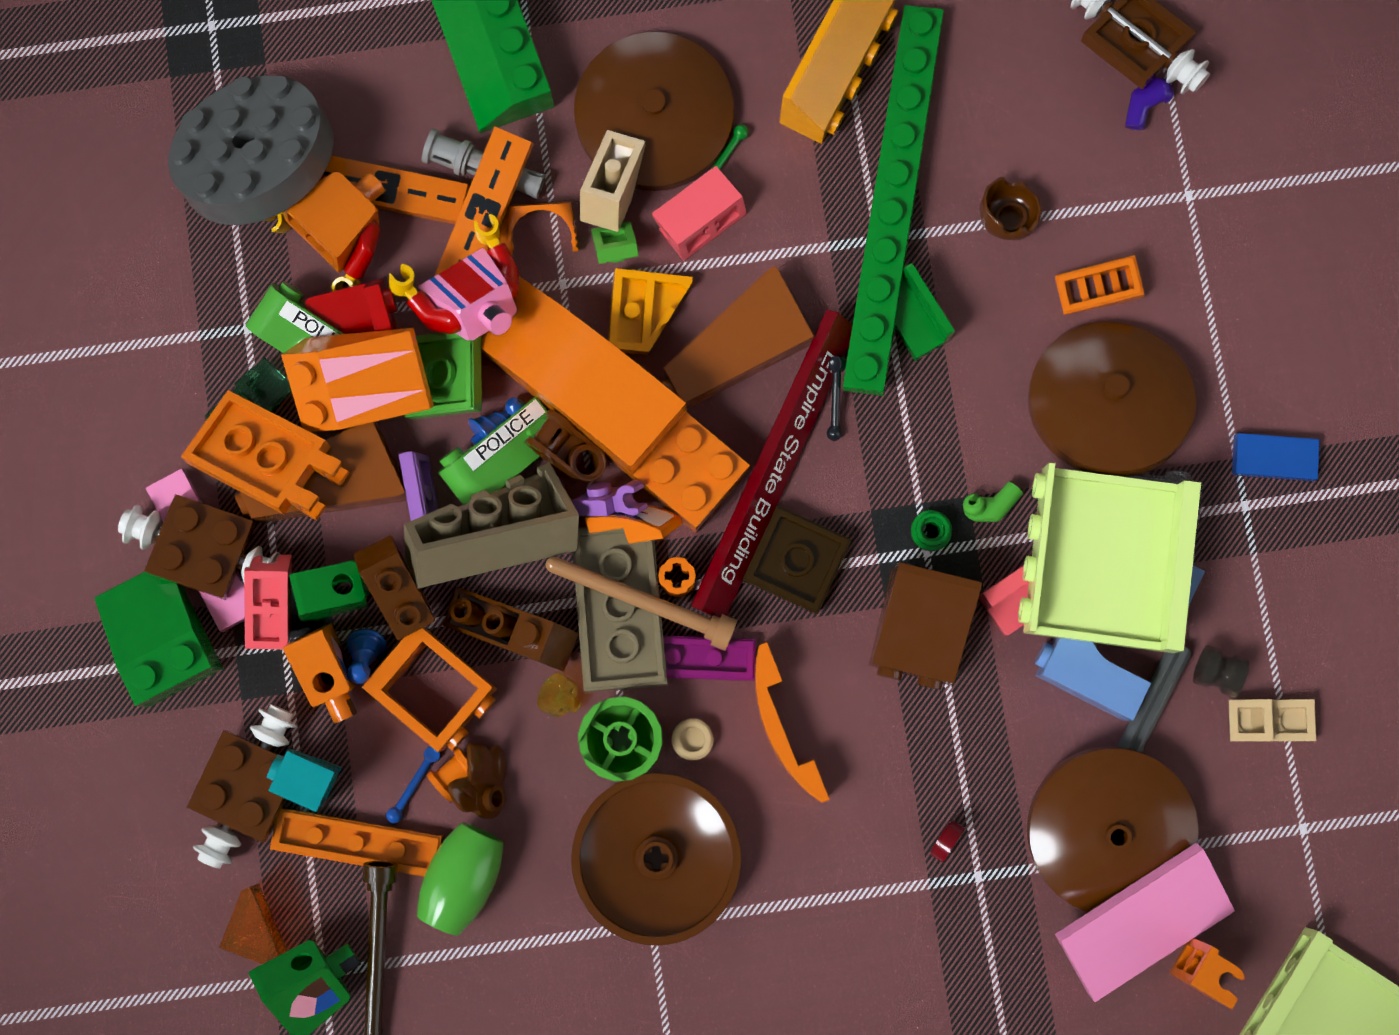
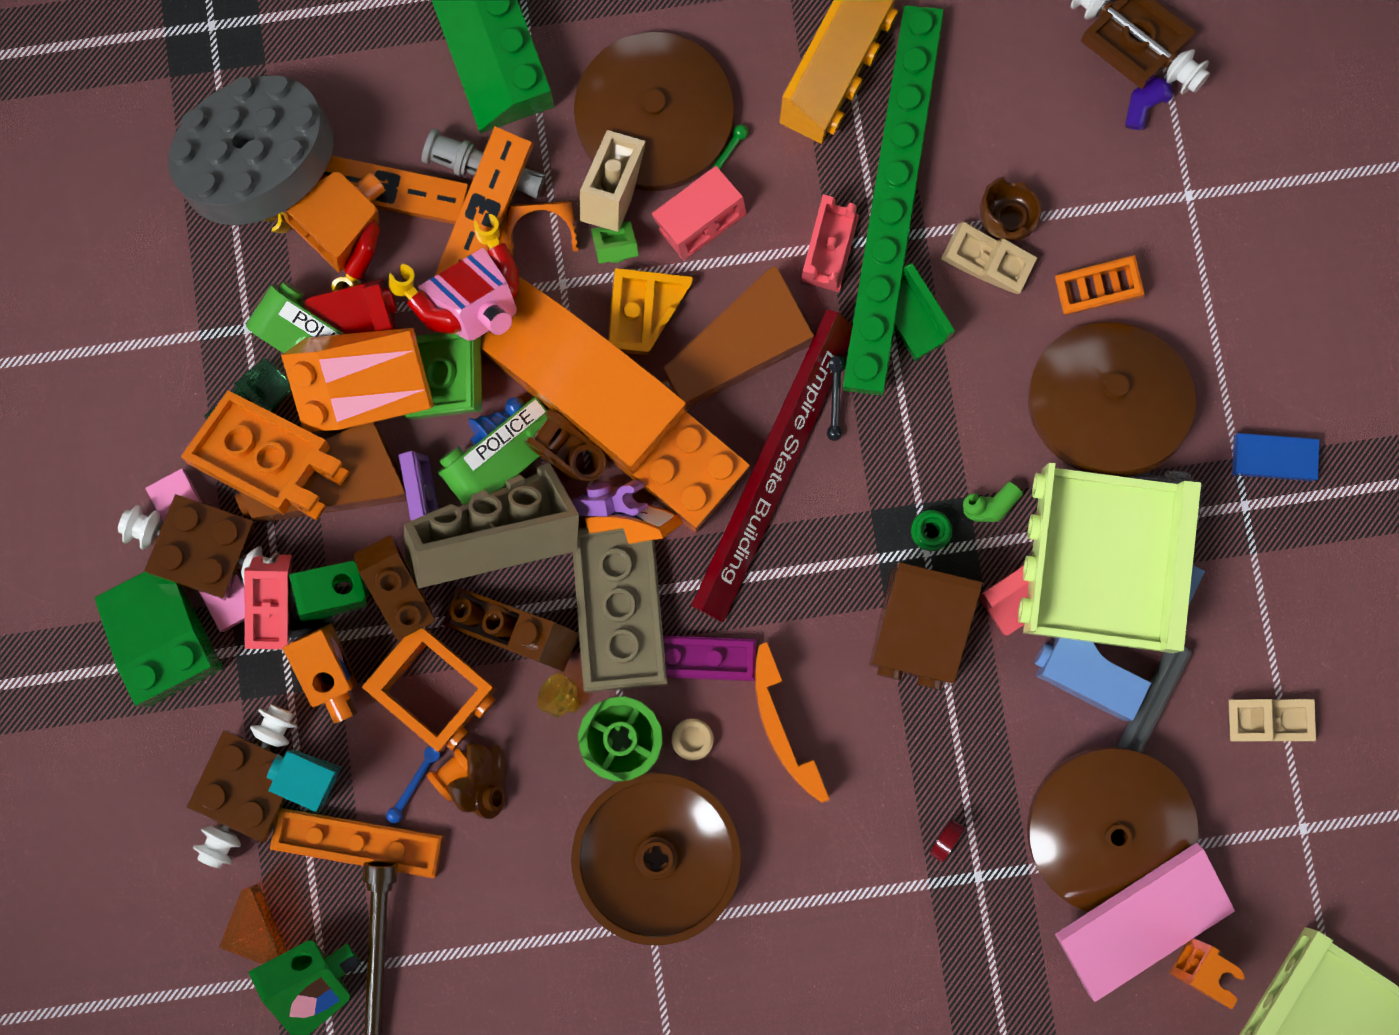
(365, 648): blue piece -> none
(459, 879): bright green piece -> none
(667, 569): orange bush -> none
(716, 629): medium nougat piece -> none
(796, 560): dark brown plate -> none
(830, 245): none -> coral hinge
(989, 259): none -> tan slope
(1221, 671): clear smoke wheel -> none

